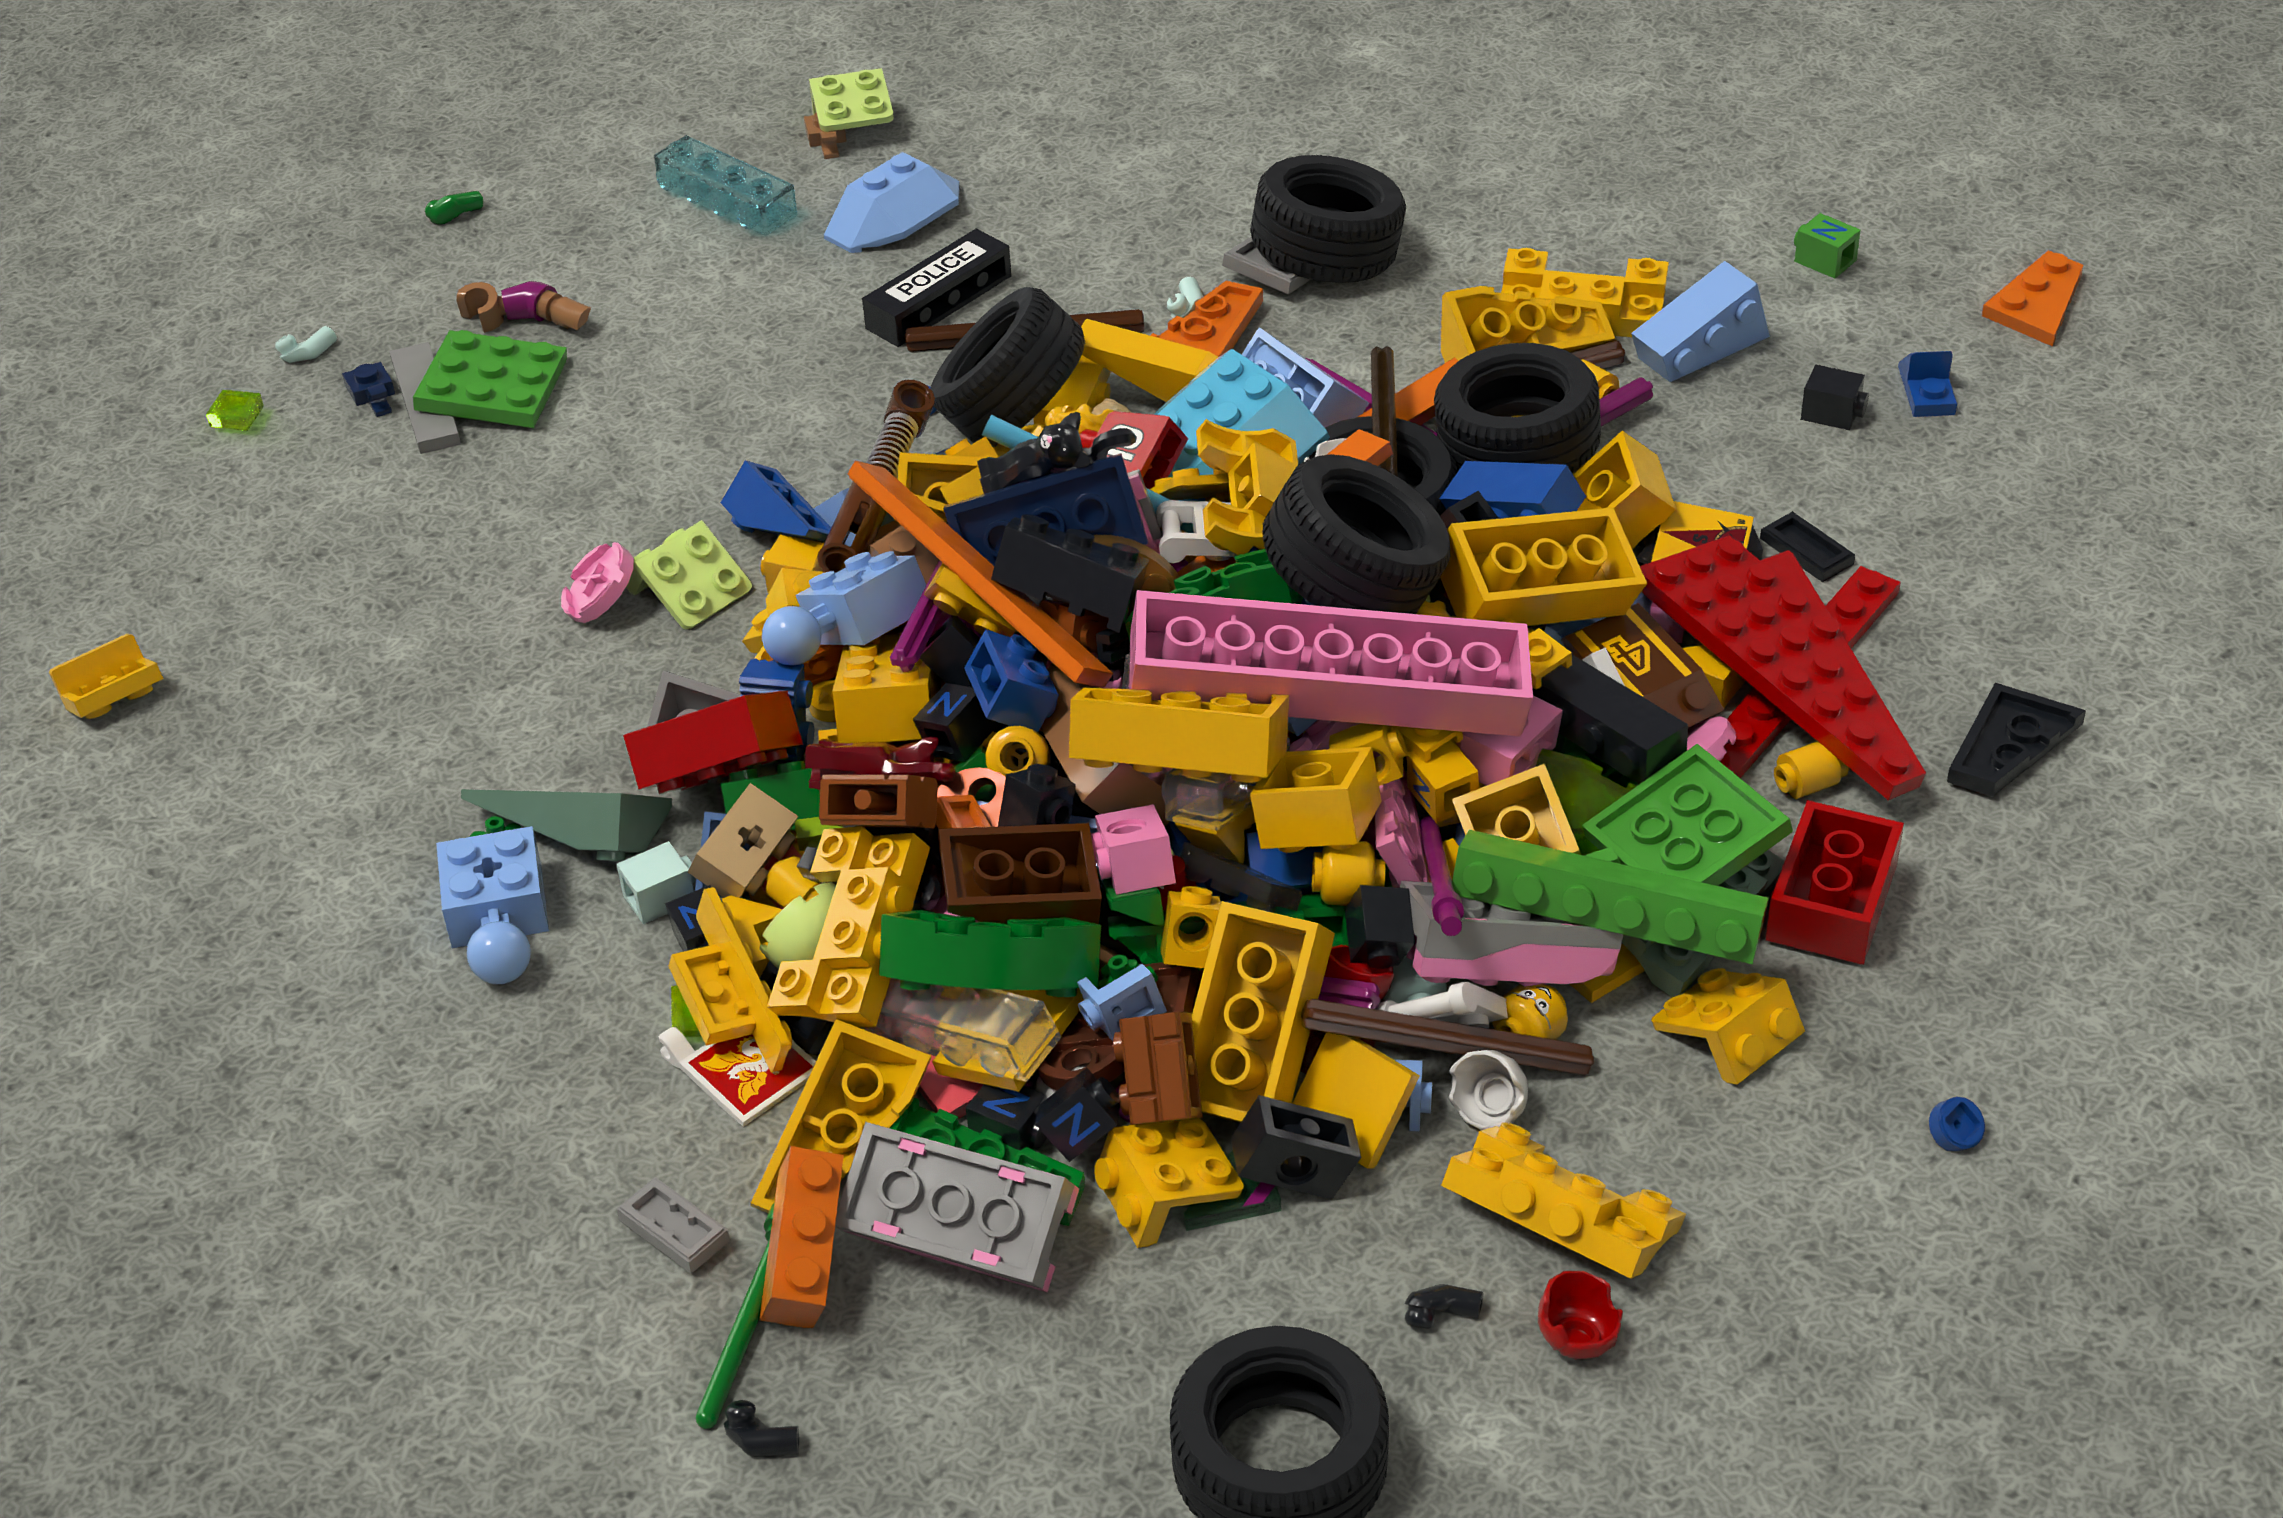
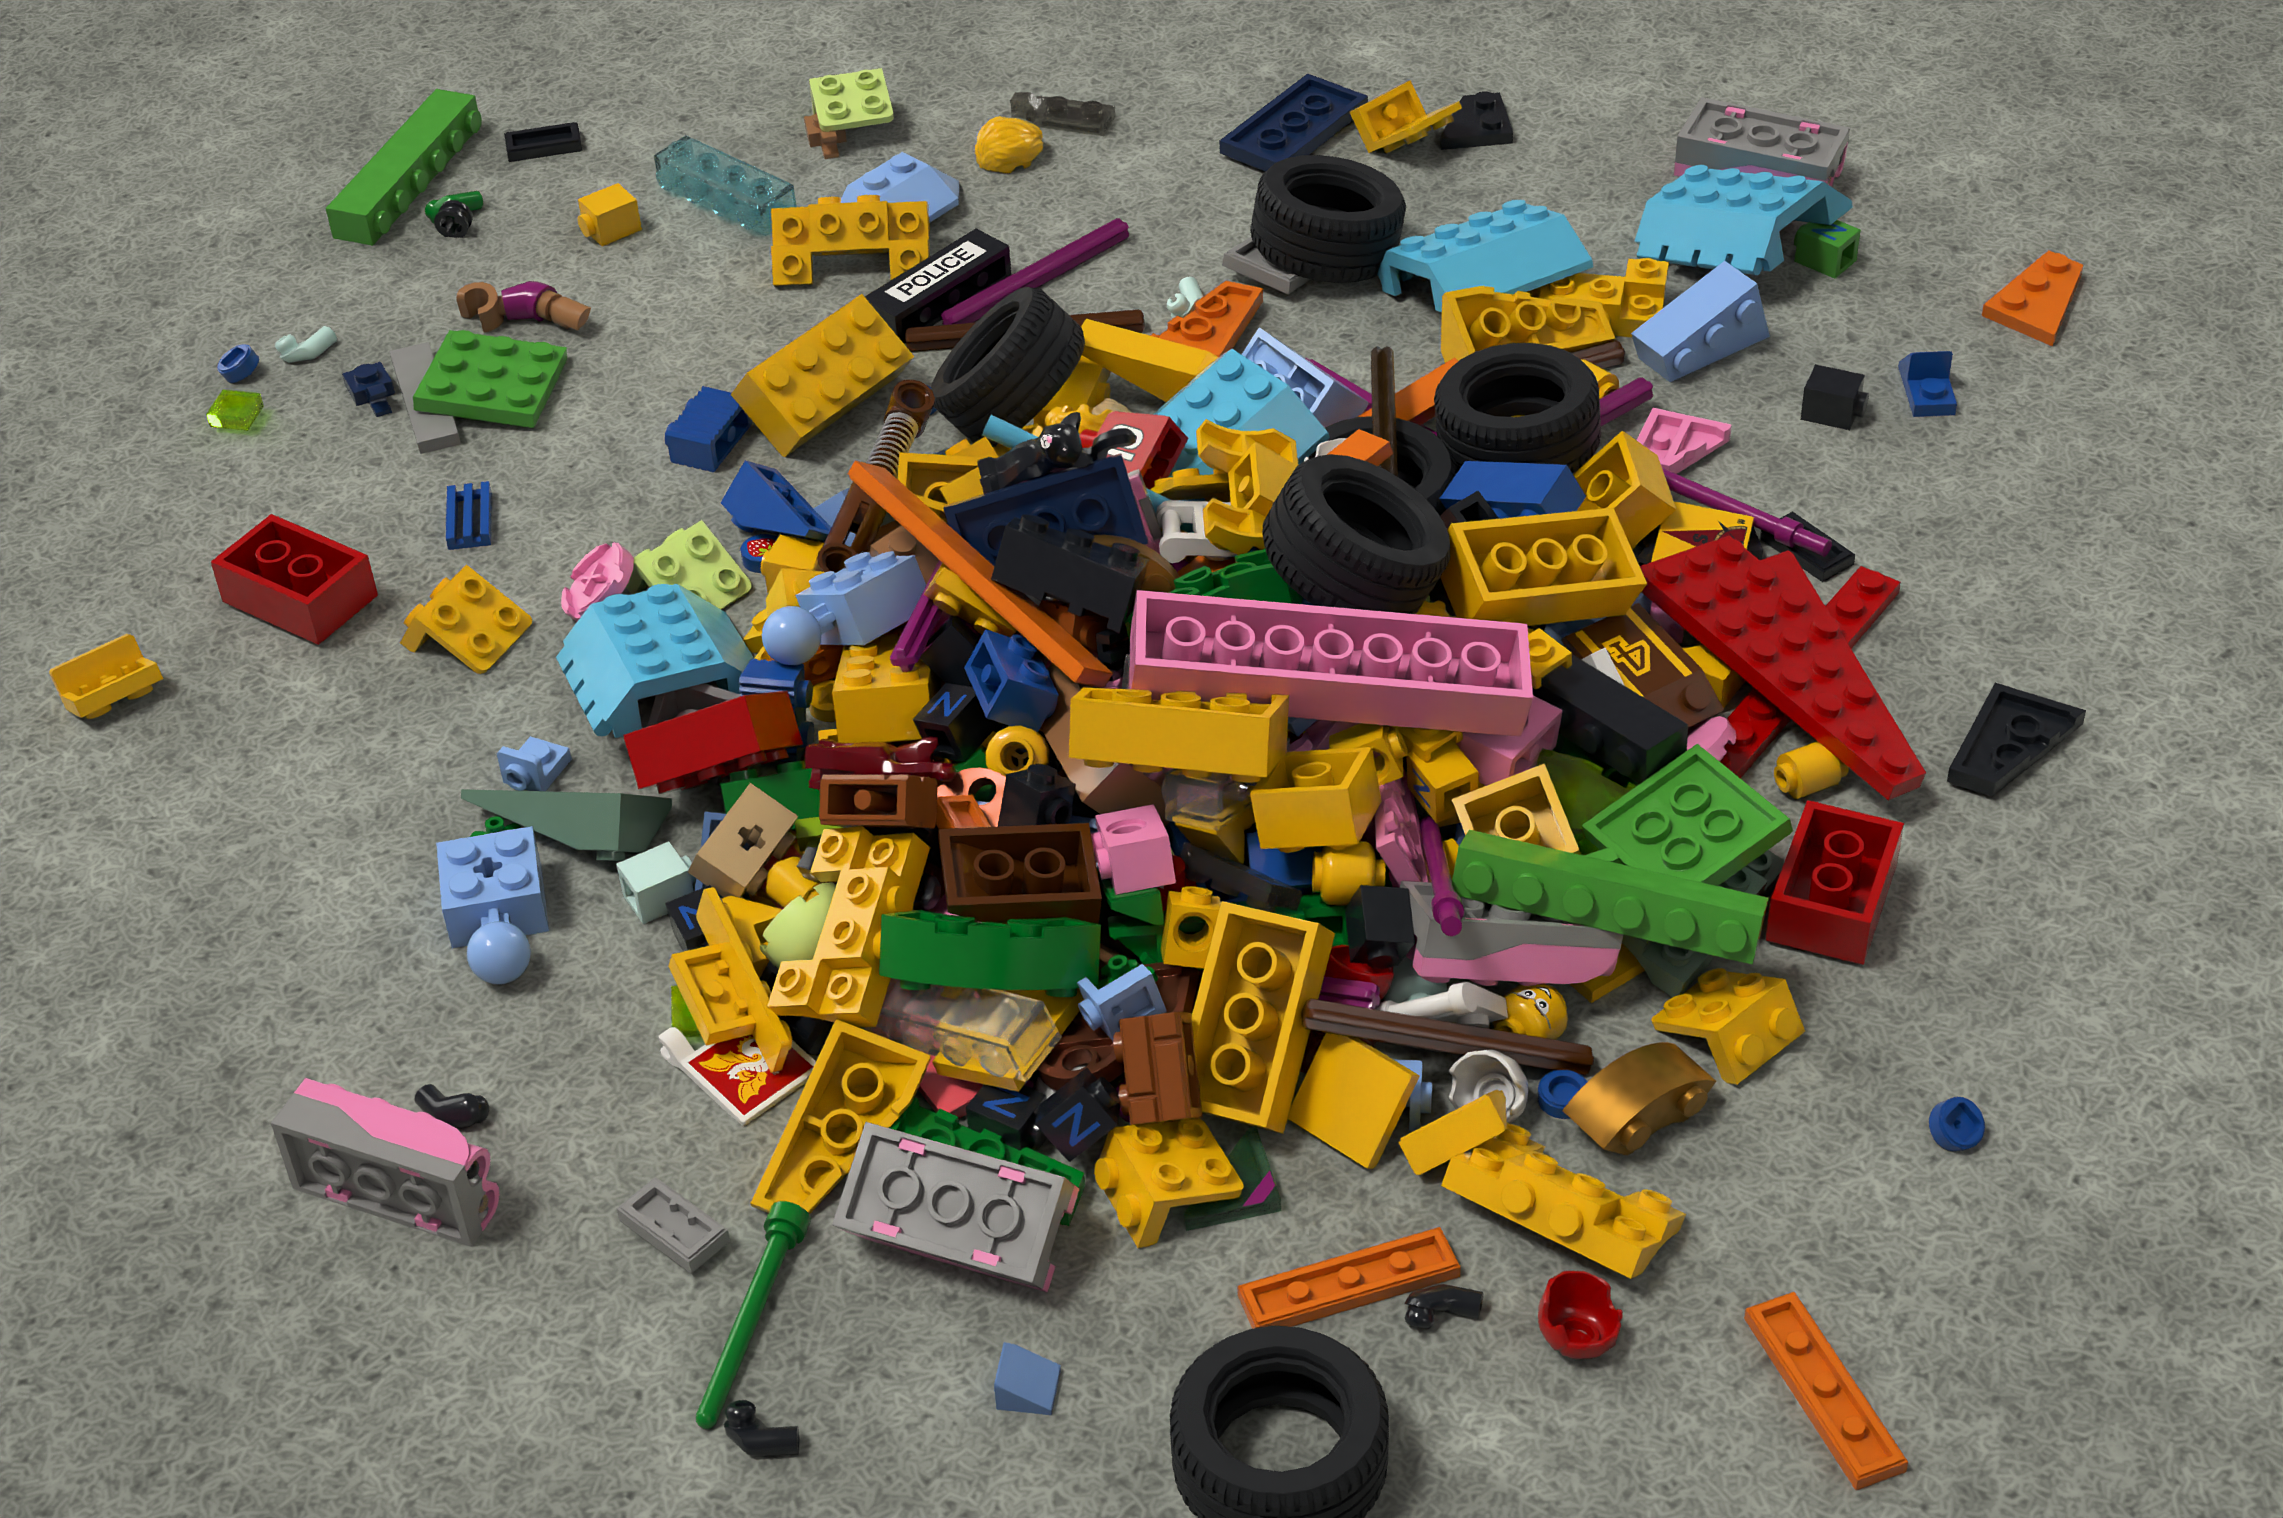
(238, 363): none -> blue tile
(294, 578): none -> red brick
(385, 1161): none -> light grey piece
(403, 167): none -> bright green brick
(444, 223): none -> black bush
(456, 1110): none -> black arm
(467, 620): none -> yellow bracket
(468, 497): none -> blue tile
(533, 765): none -> light blue bracket
(543, 141): none -> black tile
(609, 214): none -> yellow brick
(648, 648): none -> medium azure slope
(706, 430): none -> blue brick
(754, 549): none -> tile
(801, 1238): orange brick -> none
(822, 375): none -> yellow brick
(847, 229): none -> yellow bracket
(1007, 144): none -> yellow hair
(1025, 1381): none -> medium blue slope
(1039, 272): none -> magenta axle
(1062, 113): none -> clear smoke hinge
(1292, 123): none -> dark blue plate
(1295, 1147): black brick -> none
(1349, 1280): none -> orange tile
(1398, 117): none -> yellow bracket
(1455, 1132): none -> yellow slope
(1478, 123): none -> black wing
(1500, 249): none -> medium azure slope
(1557, 1090): none -> blue tile
(1639, 1096): none -> pearl gold brick
(1681, 438): none -> bright pink wing
(1731, 217): none -> medium azure slope
(1760, 141): none -> light grey piece
(1784, 530): none -> magenta bar
(1826, 1391): none -> orange tile

